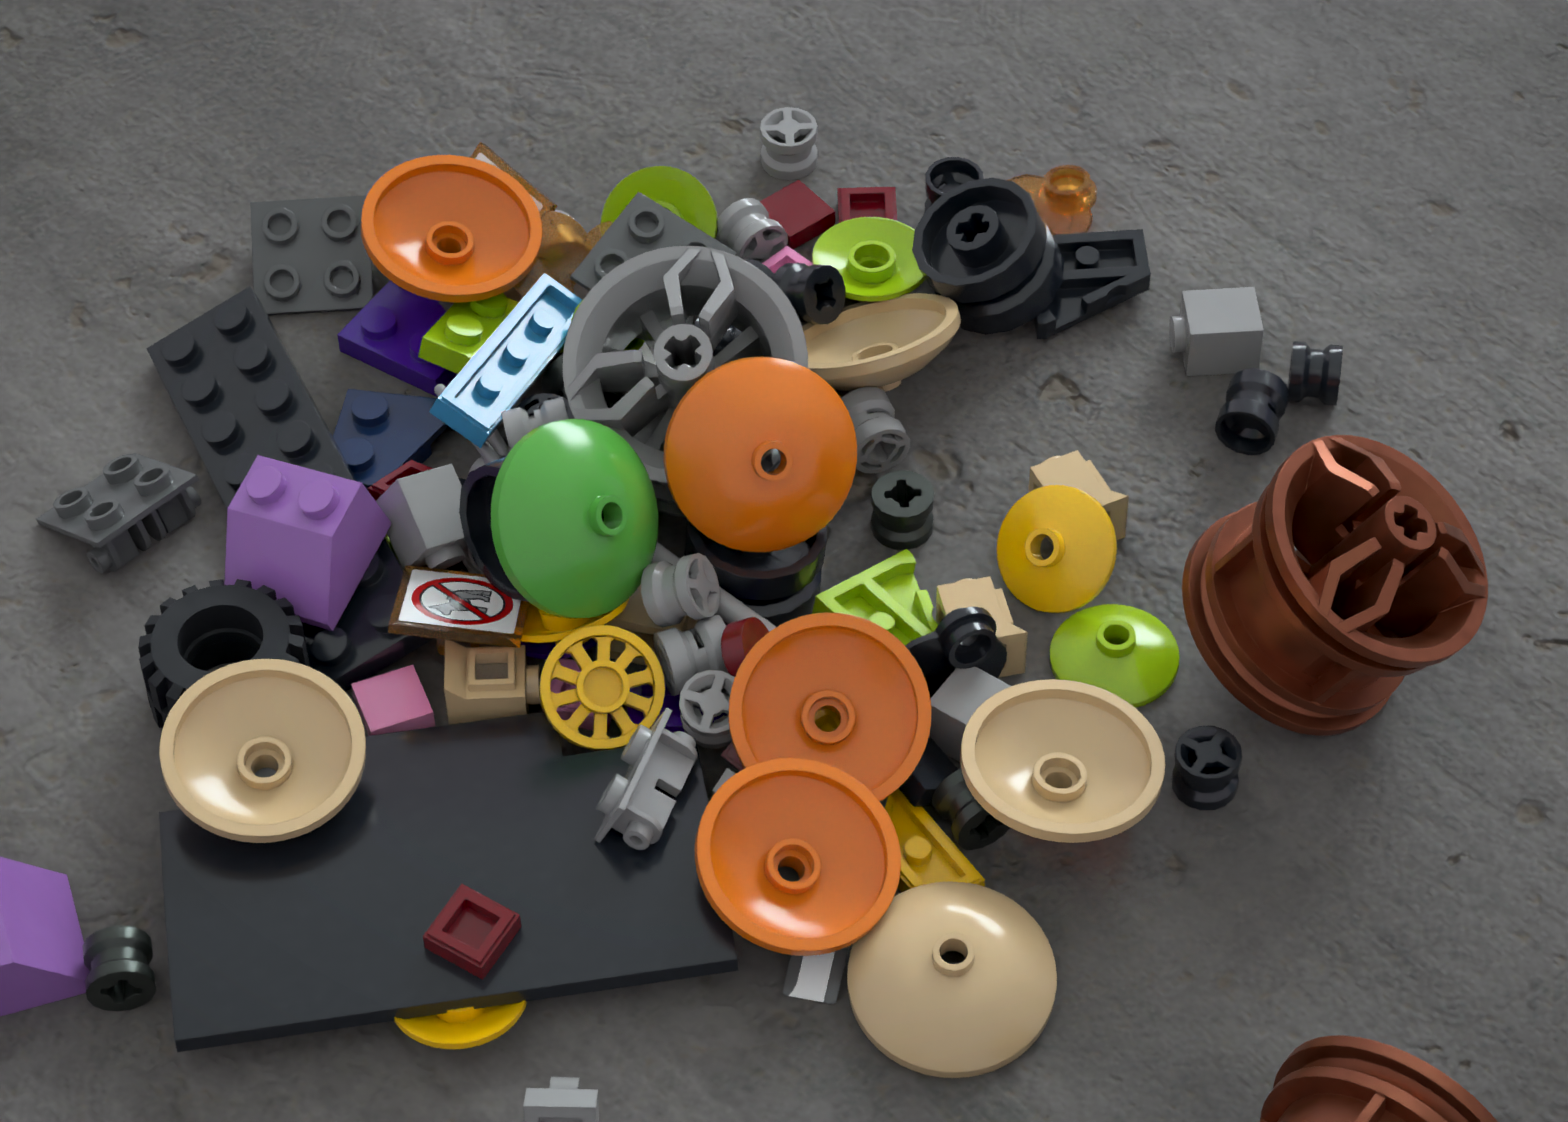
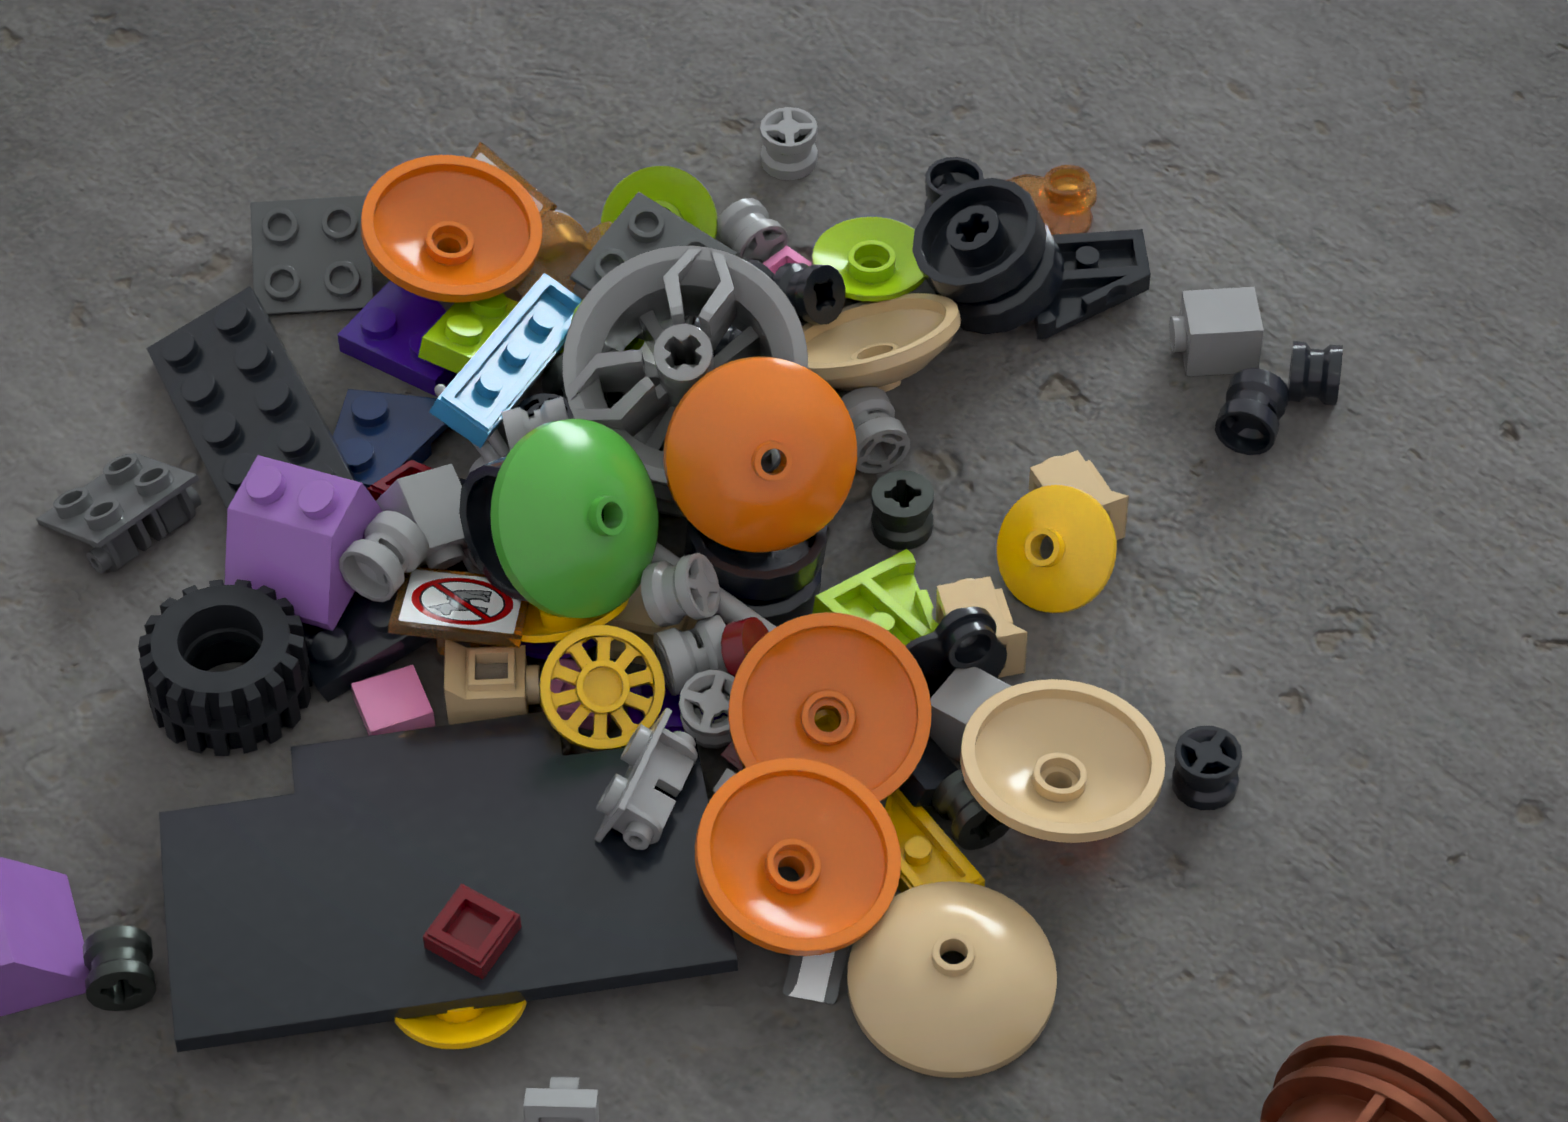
(257, 719): tan dish -> none
(379, 561): none -> light grey wheel
(799, 213): dark red tile -> none
(866, 203): dark red tile -> none
(1134, 670): lime dish -> none
(1371, 594): copper wheel -> none

